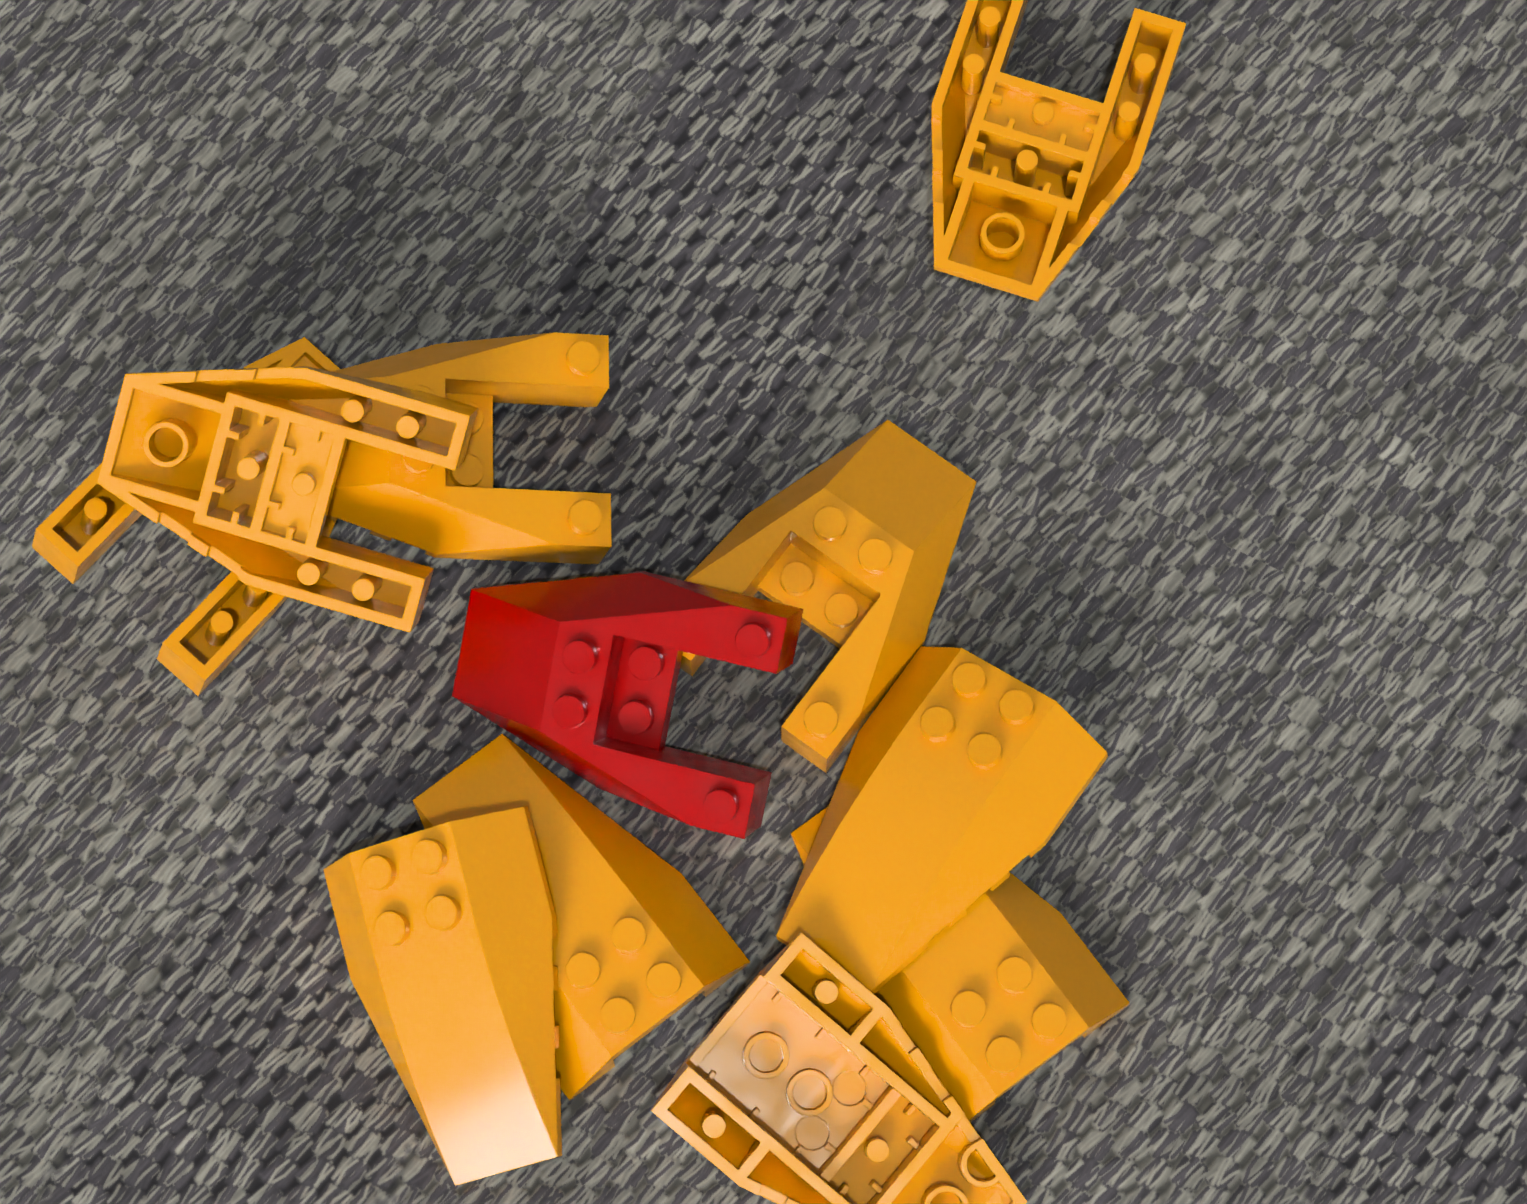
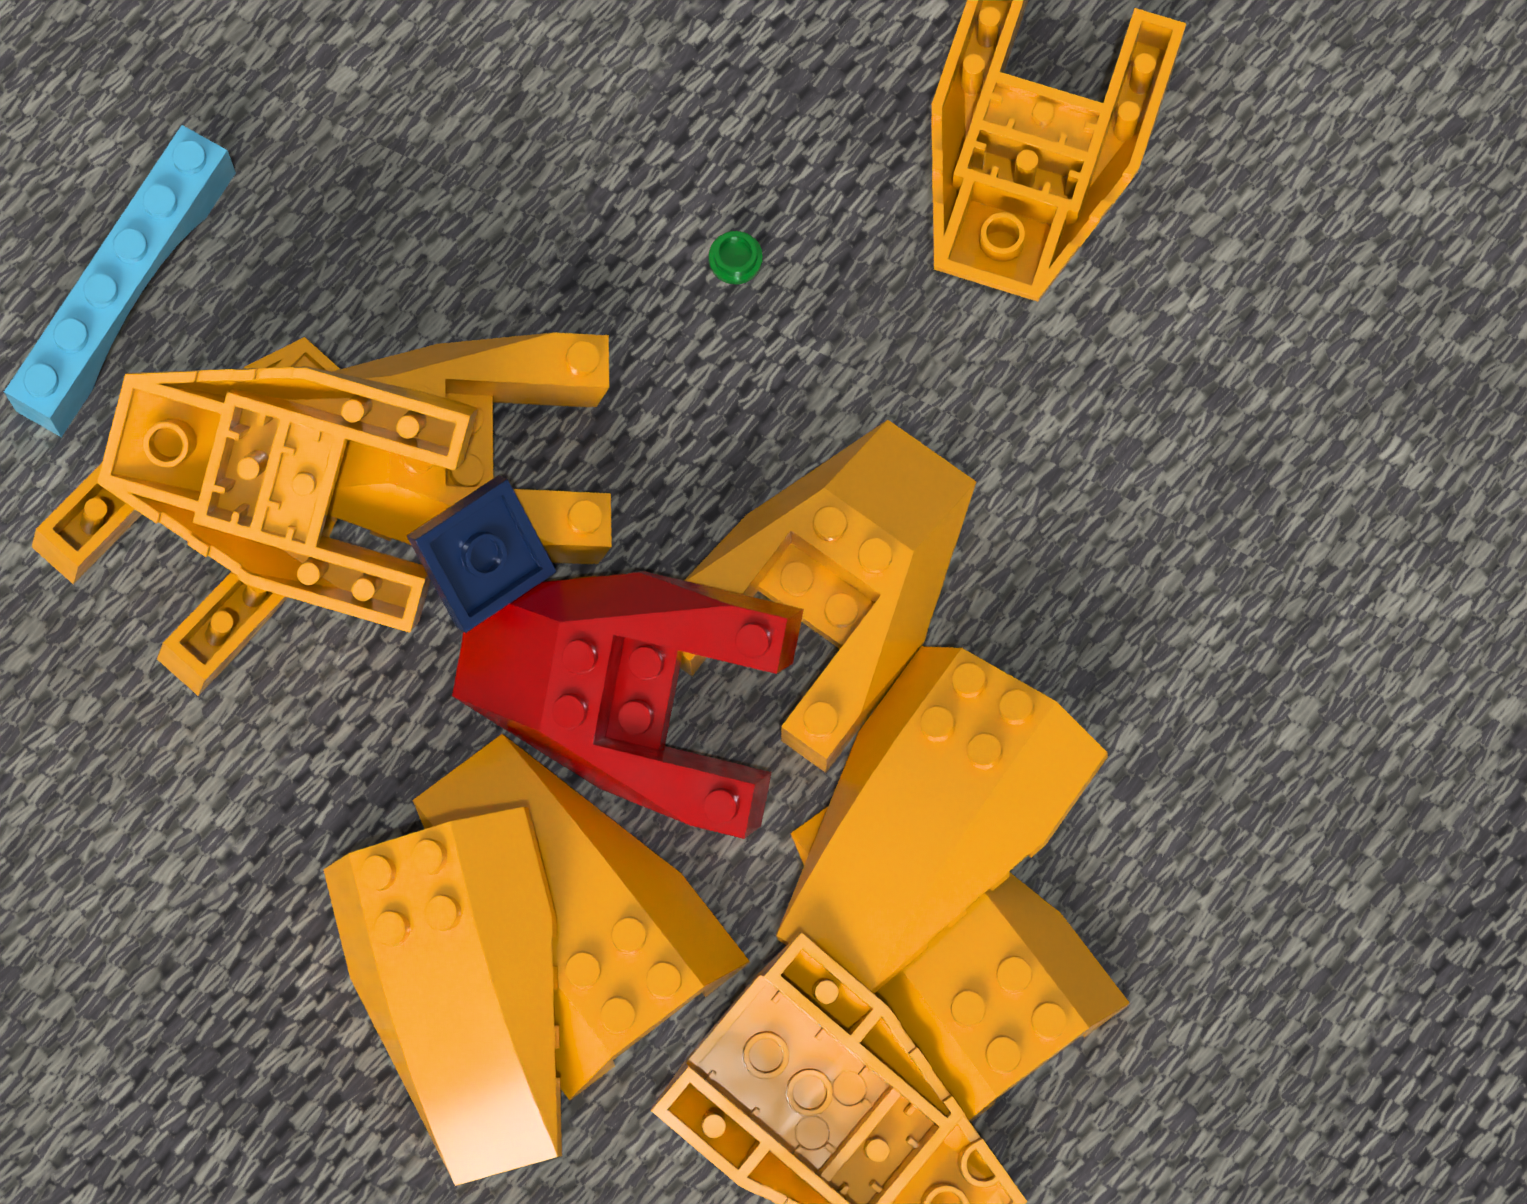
(77, 340): none -> medium azure arch
(481, 553): none -> dark blue plate
(735, 257): none -> green plate

